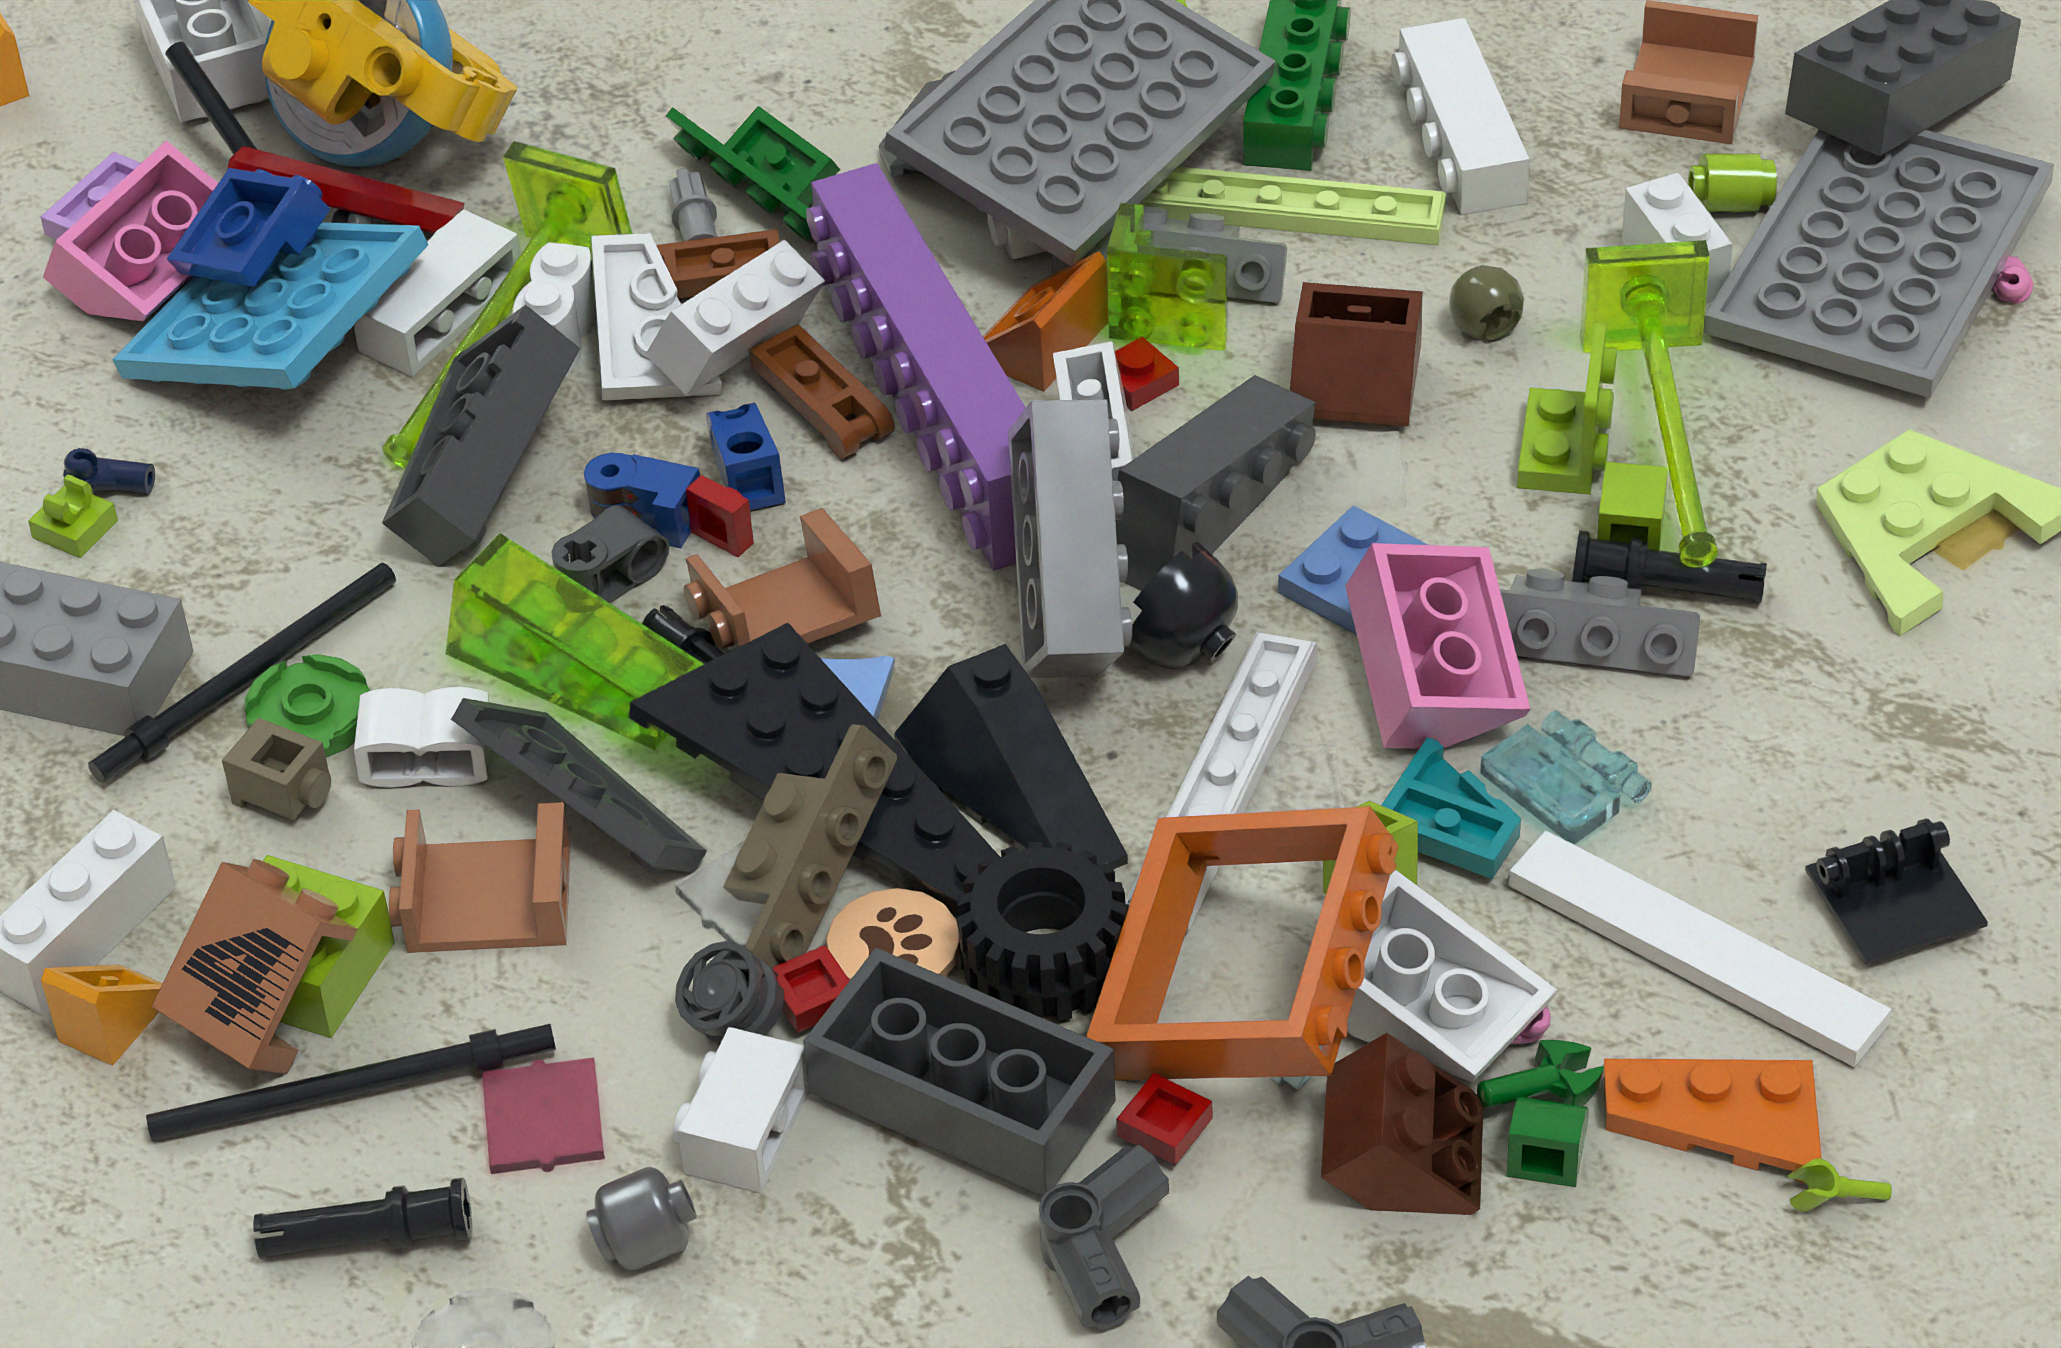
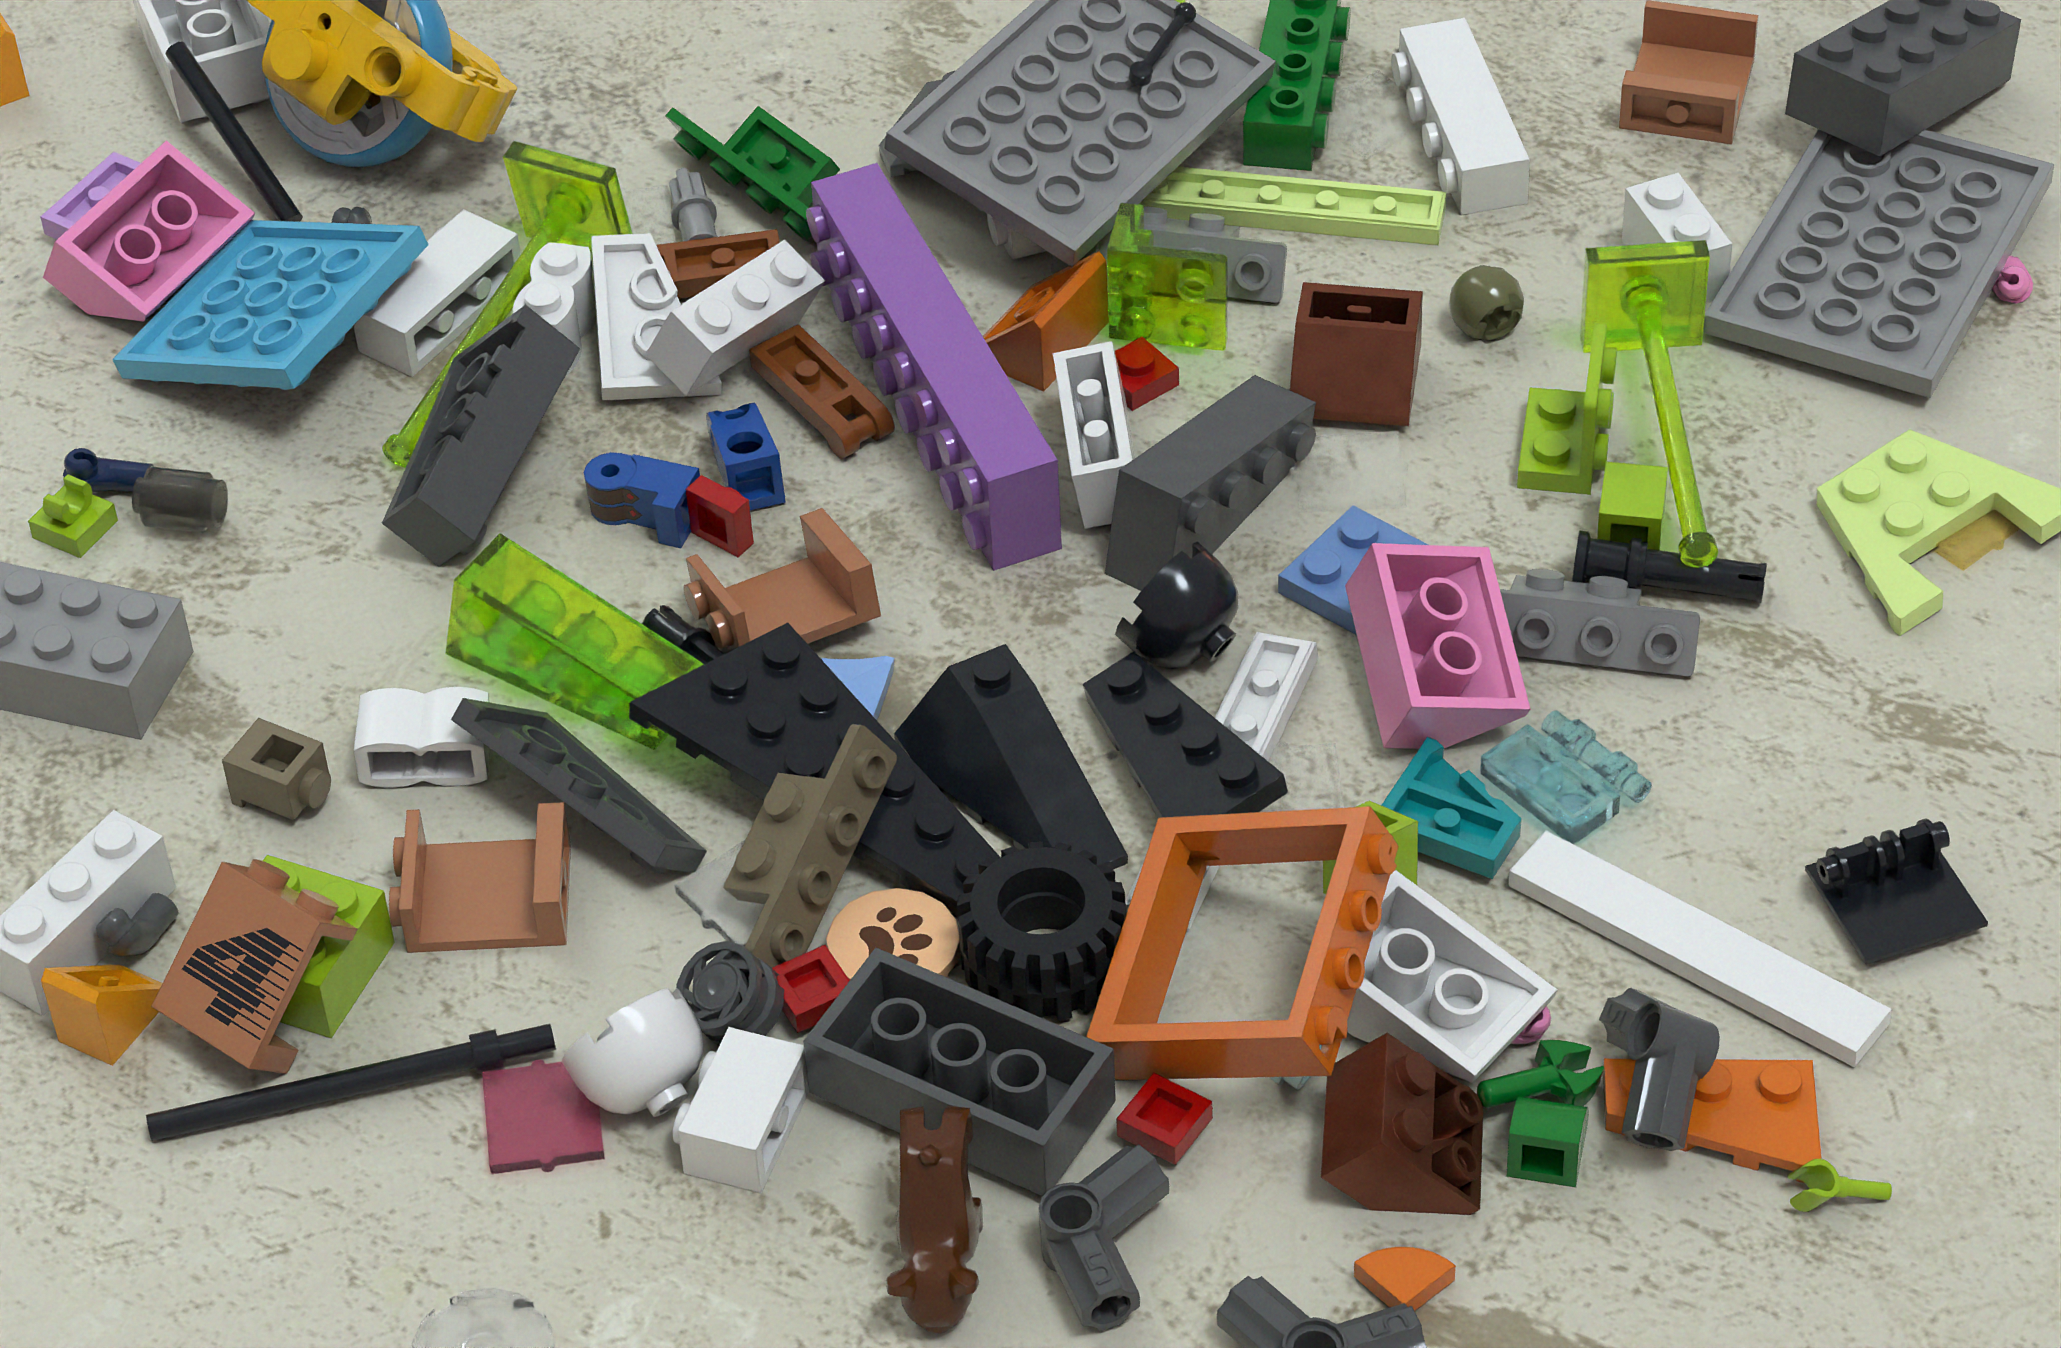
(140, 933): none -> dark grey arm
(151, 734): black bar -> none
(180, 499): none -> clear smoke brick
(247, 225): blue plate -> none
(311, 699): bright green tile -> none
(356, 192): red tile -> none
(397, 1218): black pin -> none
(611, 553): dark grey piece -> none
(640, 1056): none -> white cylinder
(641, 1218): flat silver head -> none
(936, 1220): none -> reddish brown animal
(1068, 538): light grey brick -> none
(1141, 71): none -> black hinge
(1178, 748): none -> black wing
(1404, 1275): none -> orange tile
(1670, 1058): none -> dark grey piece
(1733, 182): lime brick -> none

